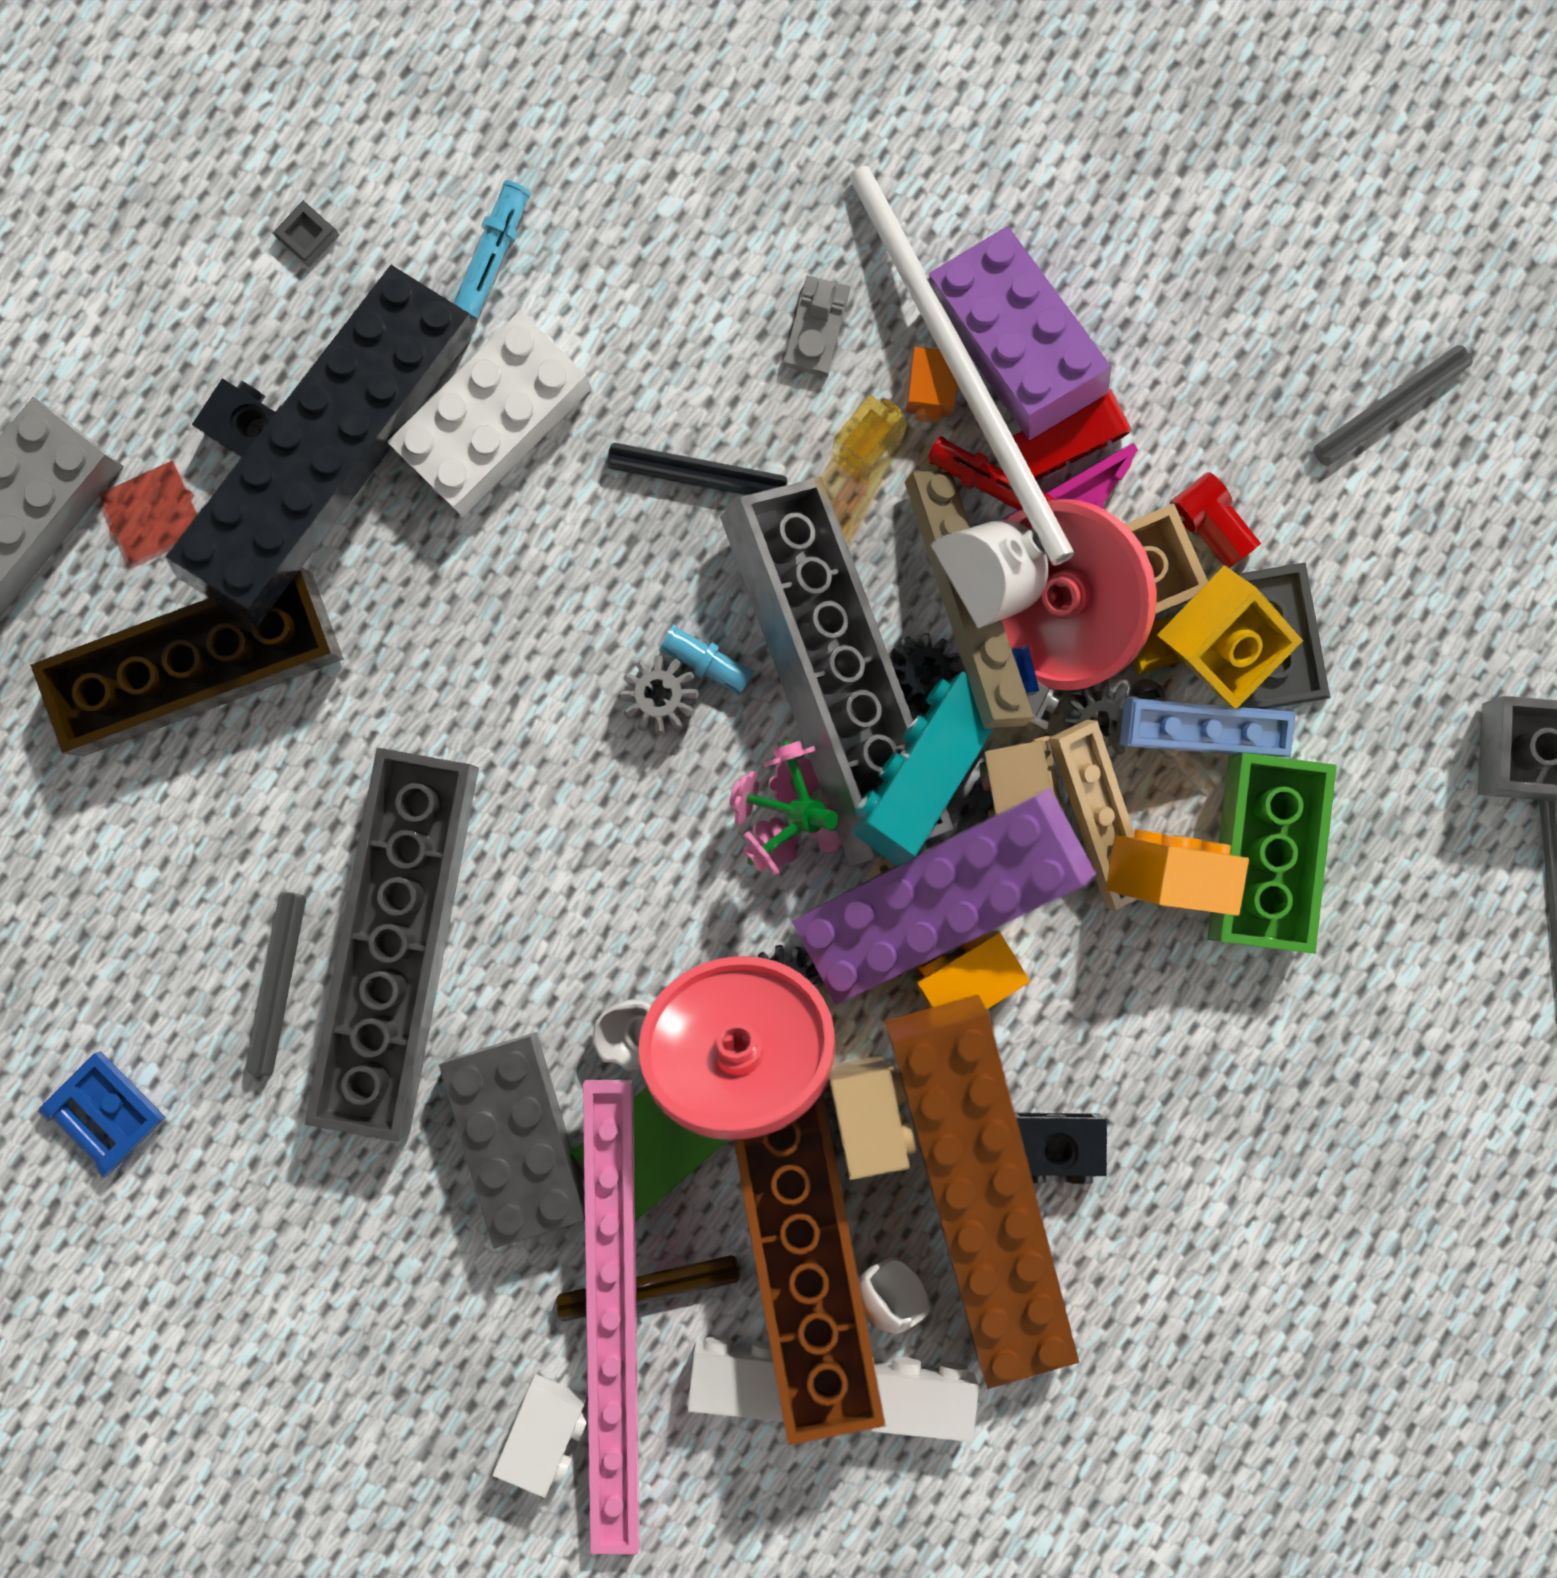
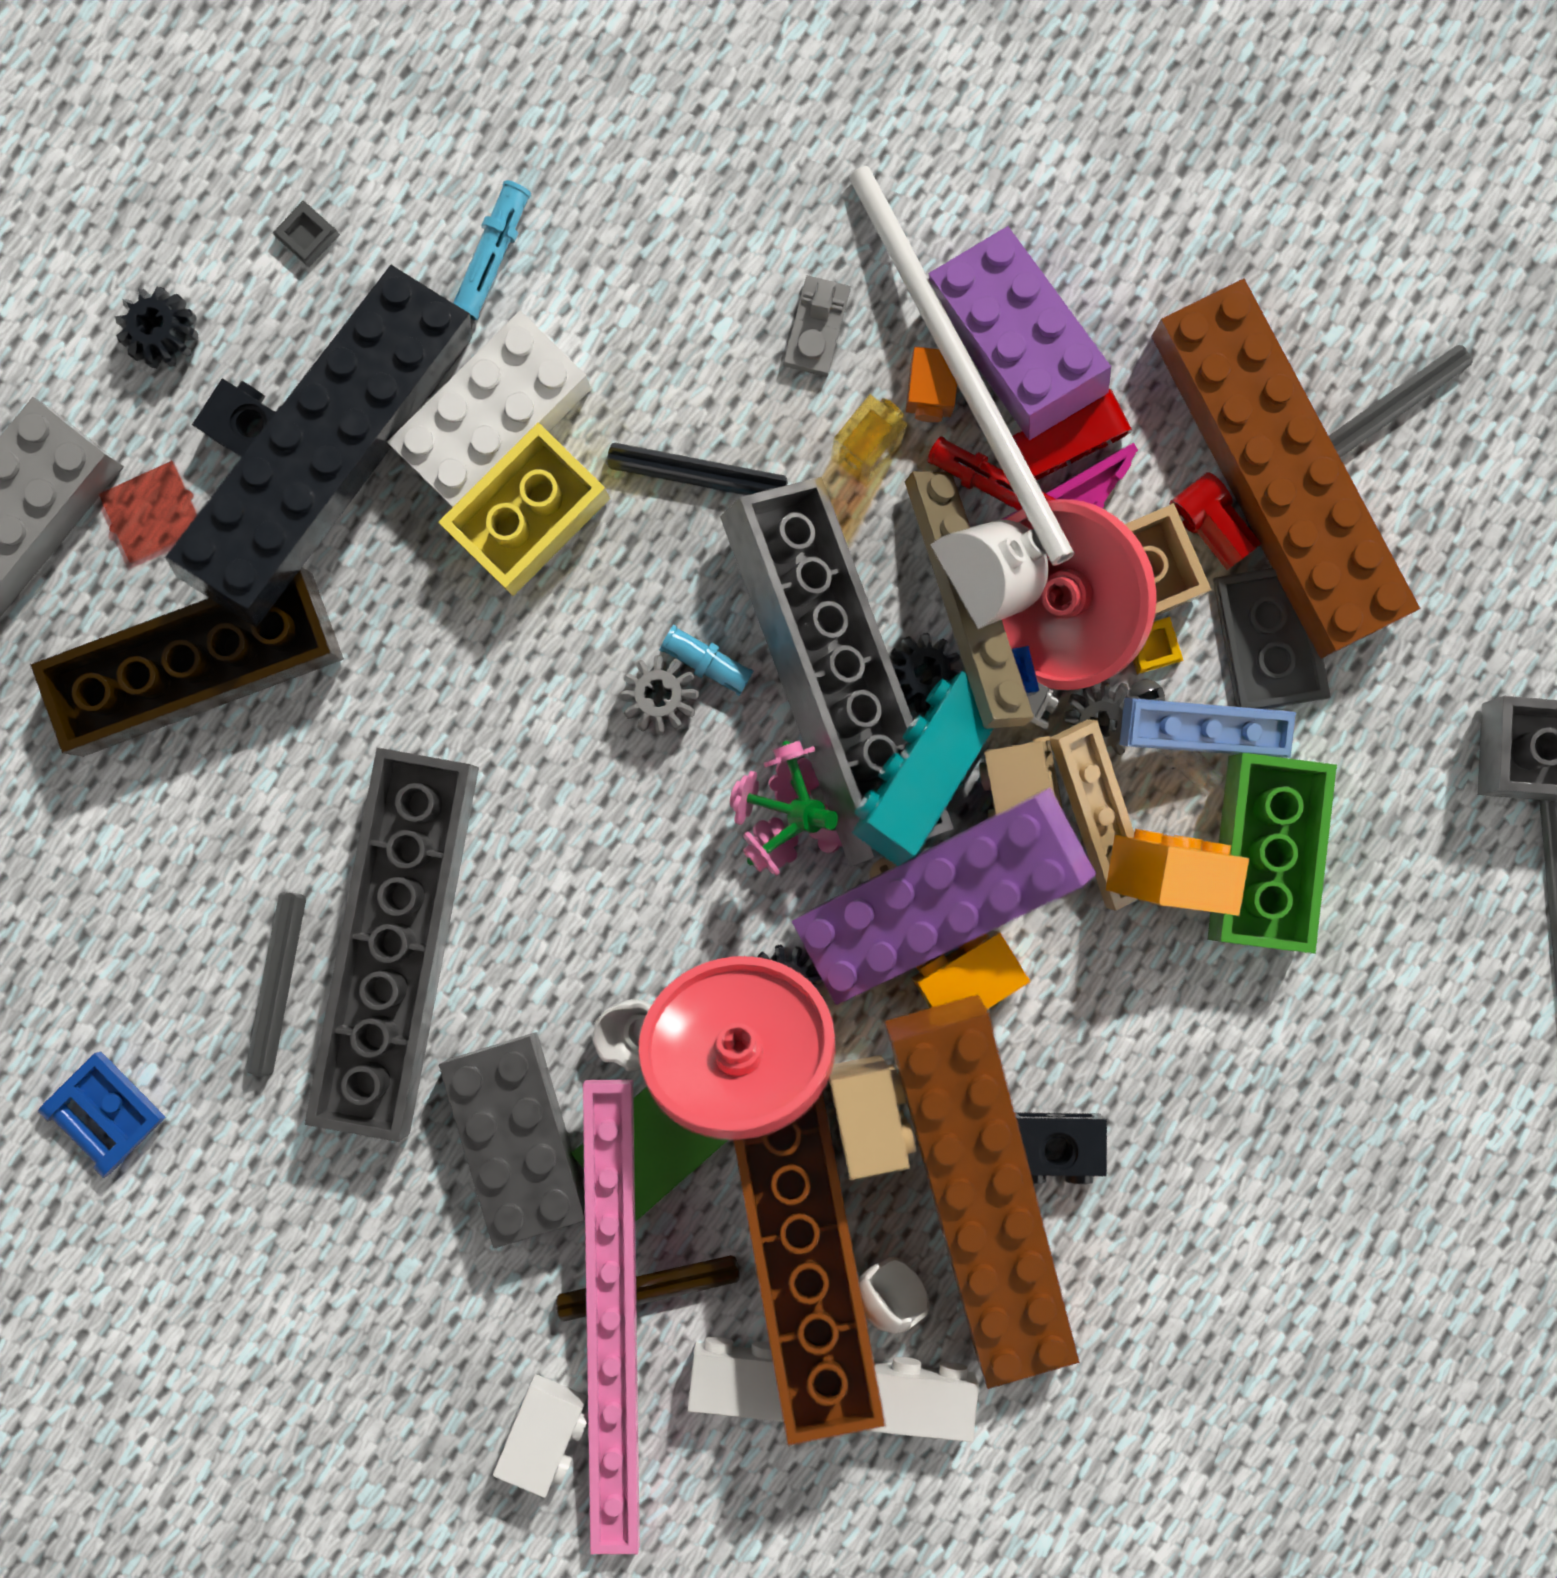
(163, 340): none -> black gear
(525, 509): none -> light yellow brick
(1230, 637): yellow brick -> none
(1283, 469): none -> dark orange brick

